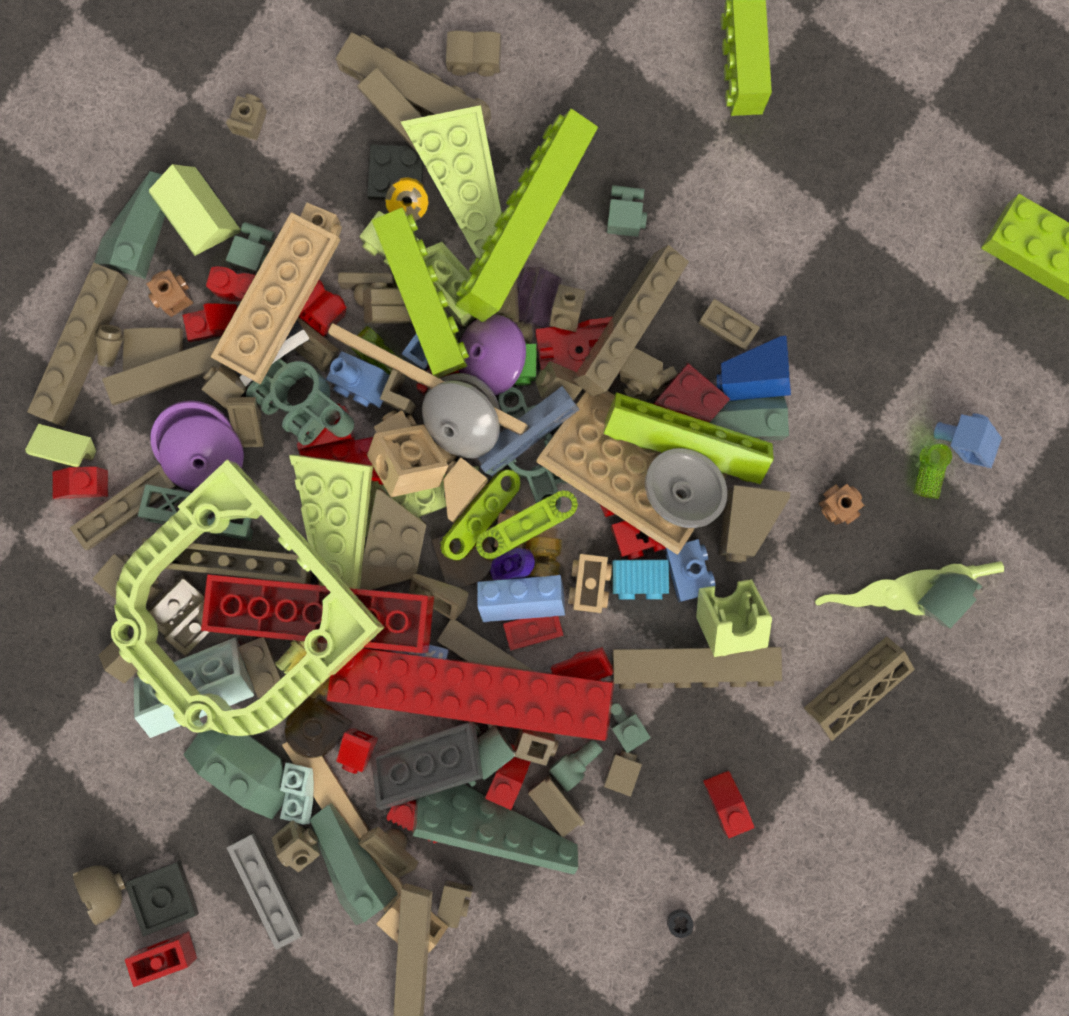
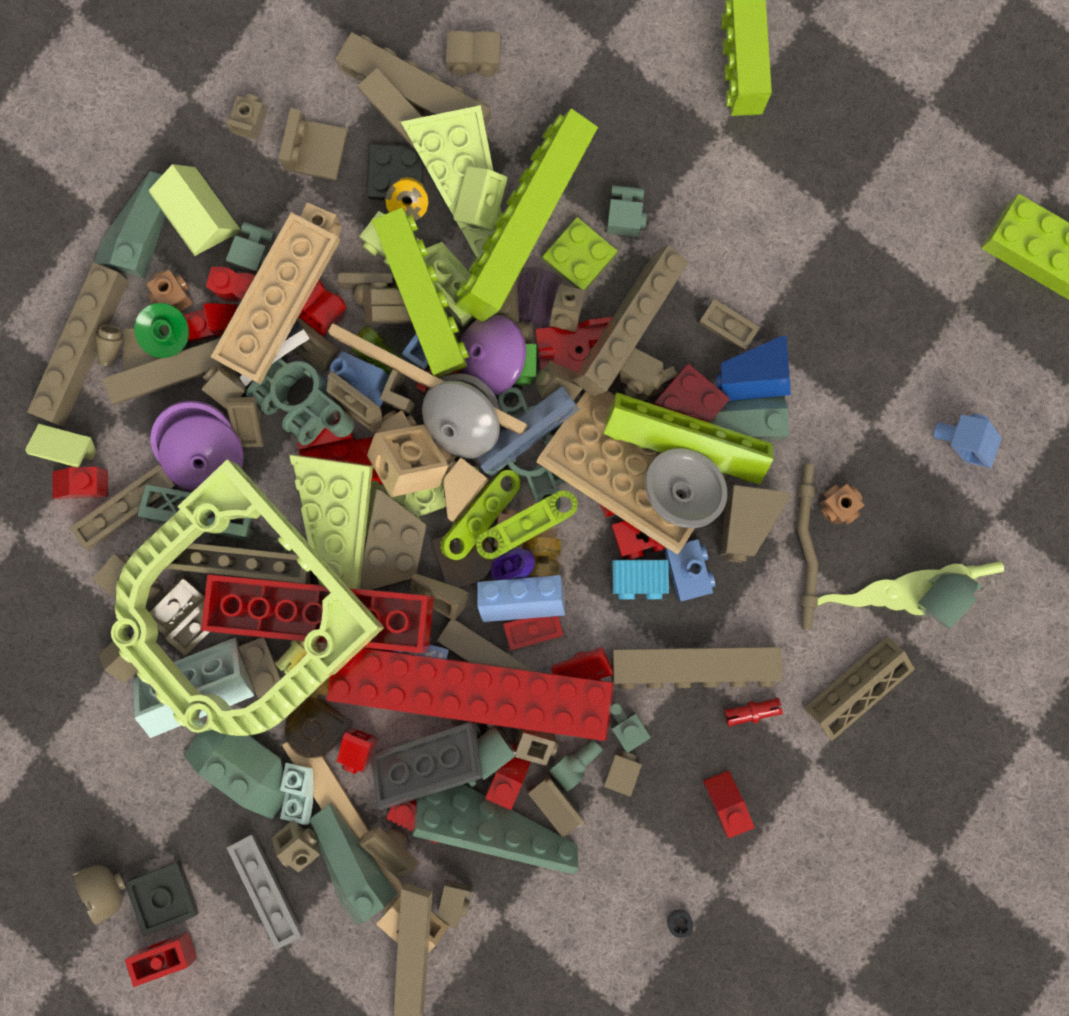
(149, 330): none -> green dish
(312, 147): none -> dark tan bracket
(354, 402): none -> dark tan slope
(480, 197): none -> yellowish green panel
(579, 254): none -> lime plate
(590, 583): tan brick -> none
(734, 622): yellowish green piece -> none
(753, 712): none -> red pin
(808, 600): none -> dark tan bar
(931, 474): clear neon green piece -> none

